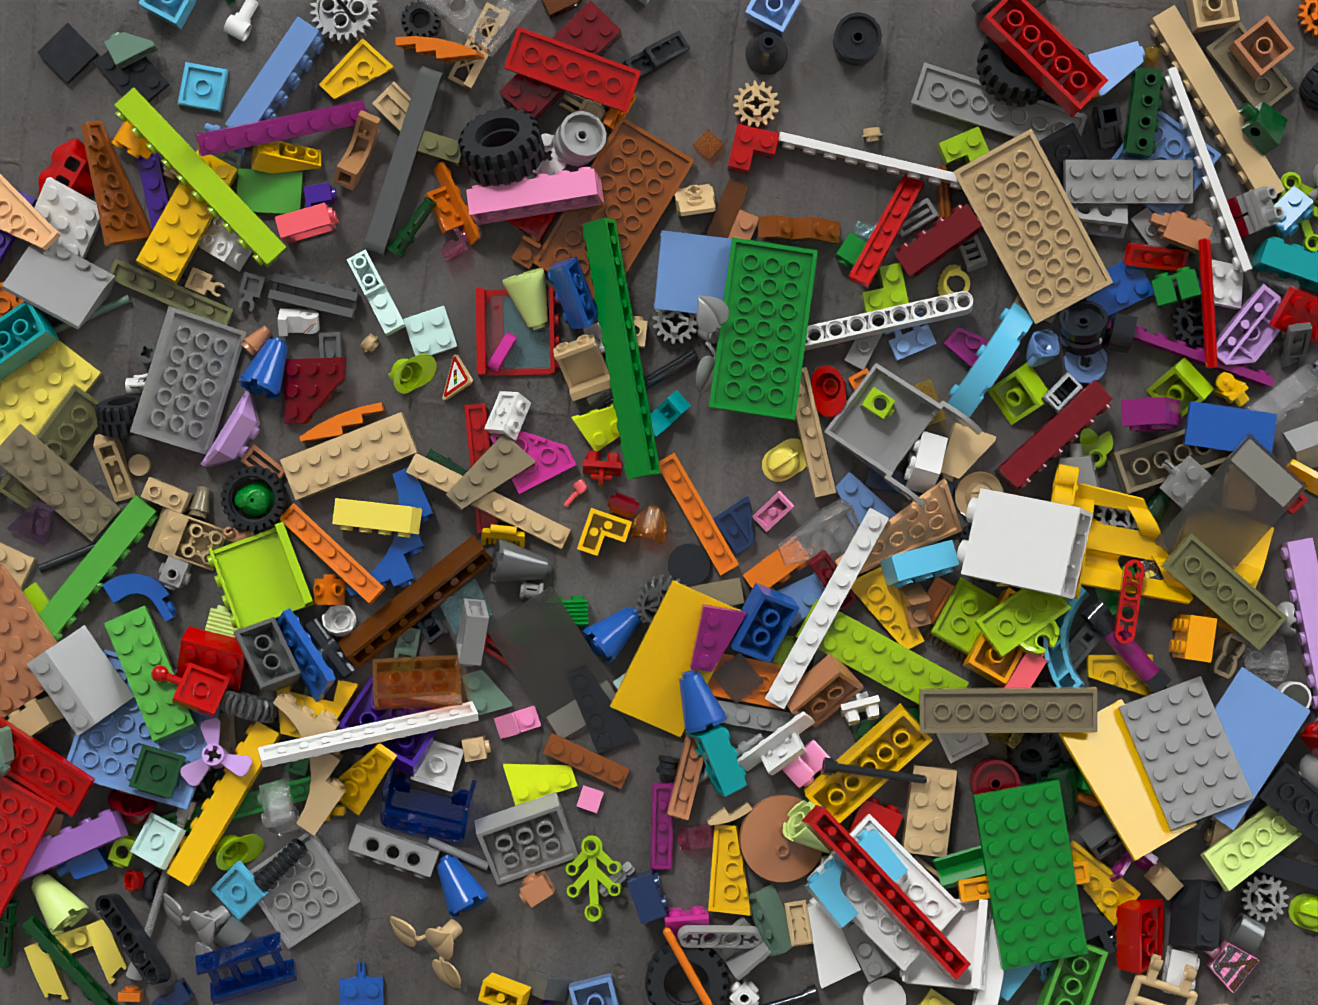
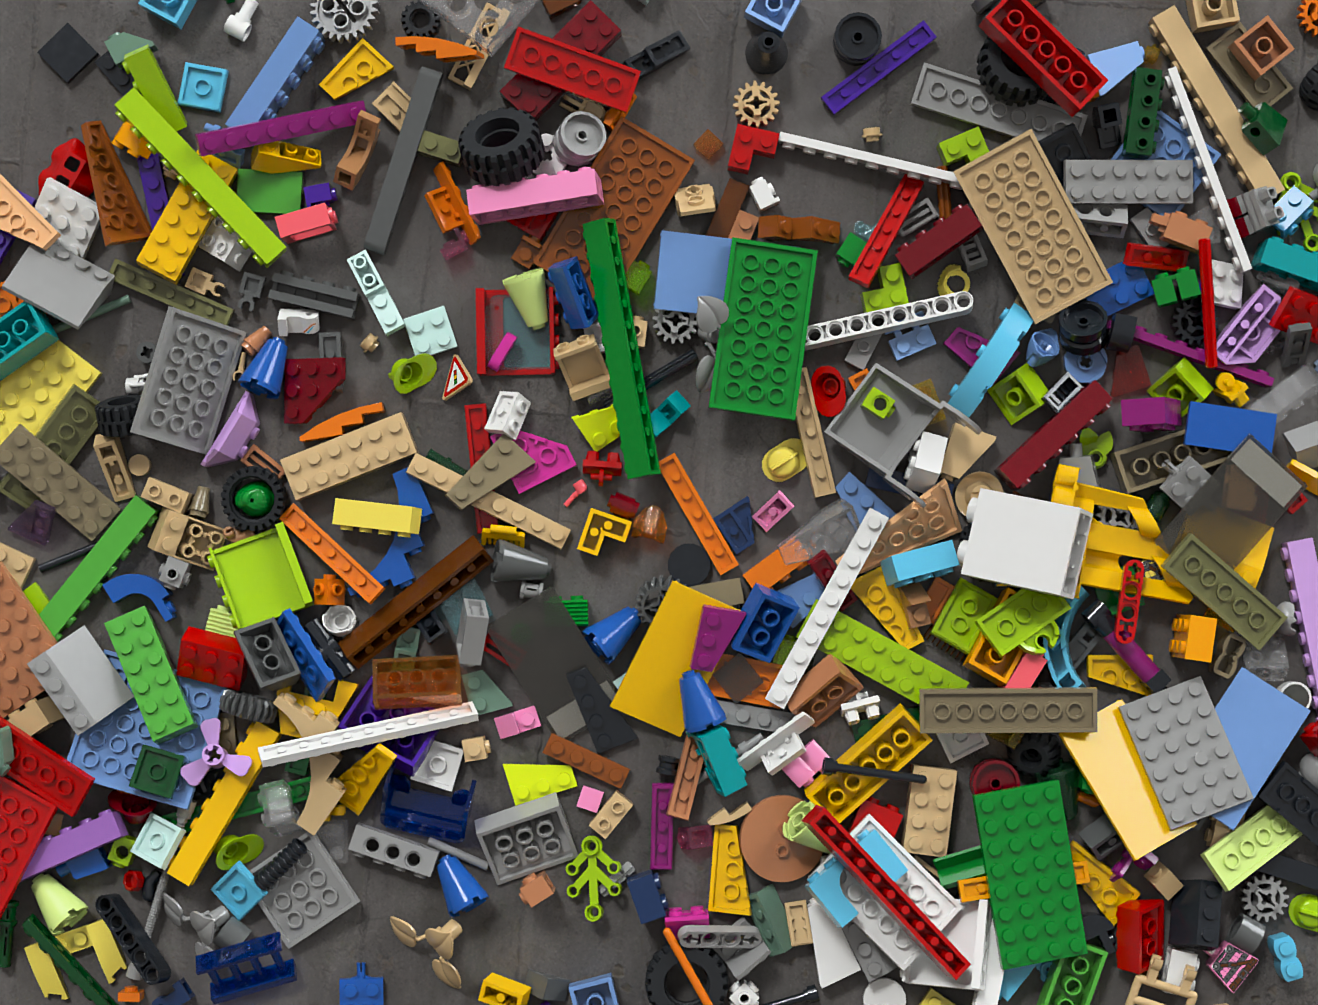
(153, 85): none -> lime brick
(197, 689): red plate -> none
(241, 367): none -> tan hand
(409, 237): dark green pin -> none
(611, 814): none -> tan brick
(638, 276): none -> clear neon green brick
(763, 194): none -> white brick
(878, 67): none -> dark purple plate
(1129, 372): none -> clear red wing
(1285, 958): none -> medium azure brick

